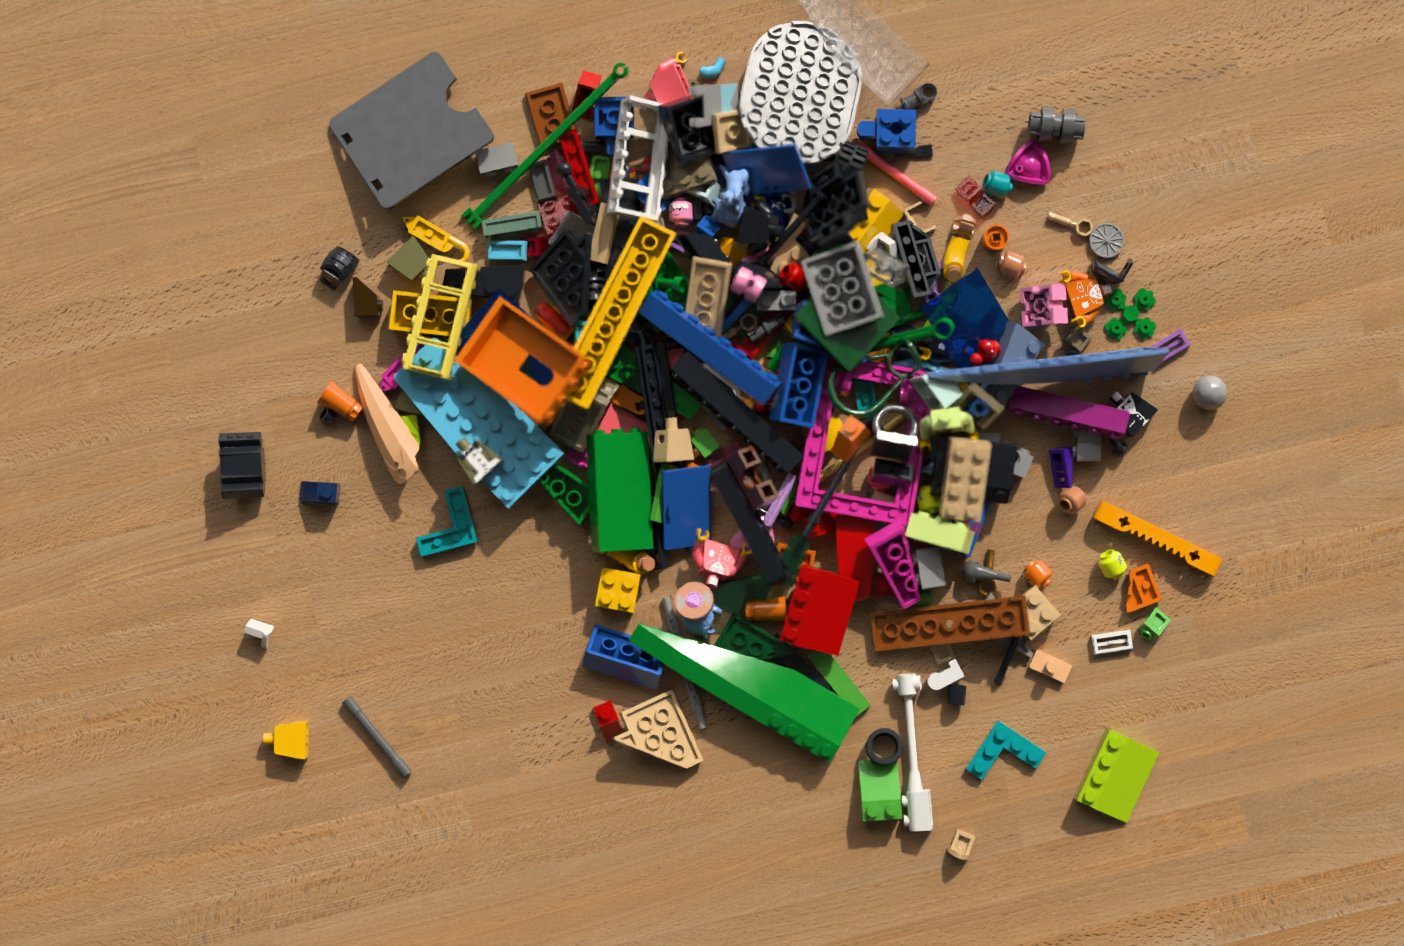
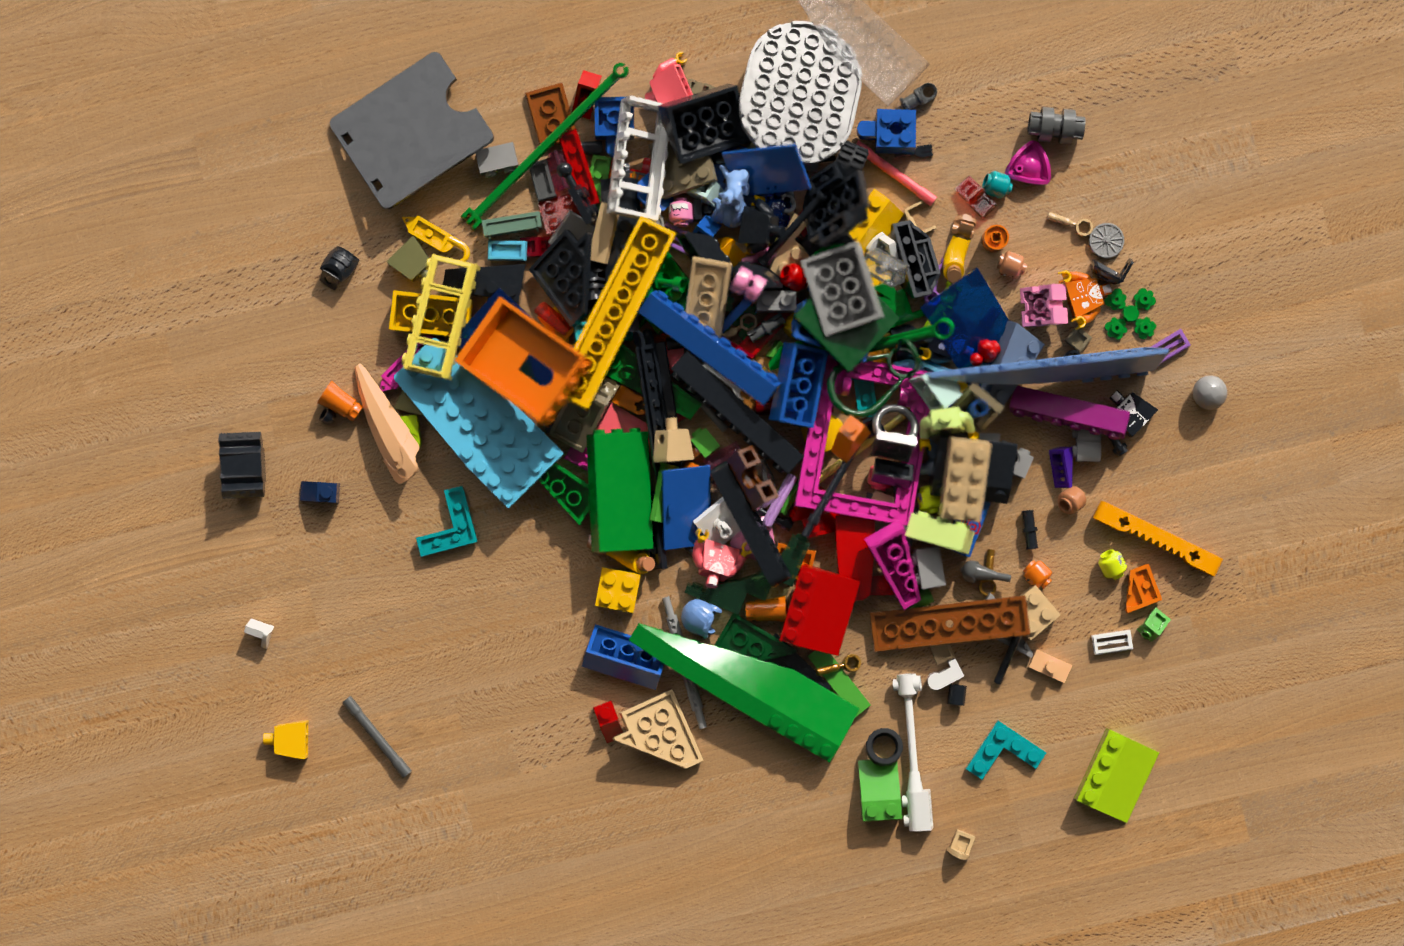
(365, 300): dark brown slope -> none
(477, 460): torso -> none
(694, 601): tile -> none
(712, 71): medium azure arm -> none
(714, 100): light grey flag -> none
(718, 522): none -> white tile
(729, 132): tan tile -> none
(835, 667): none -> pearl gold piece
(1029, 529): none -> black pin

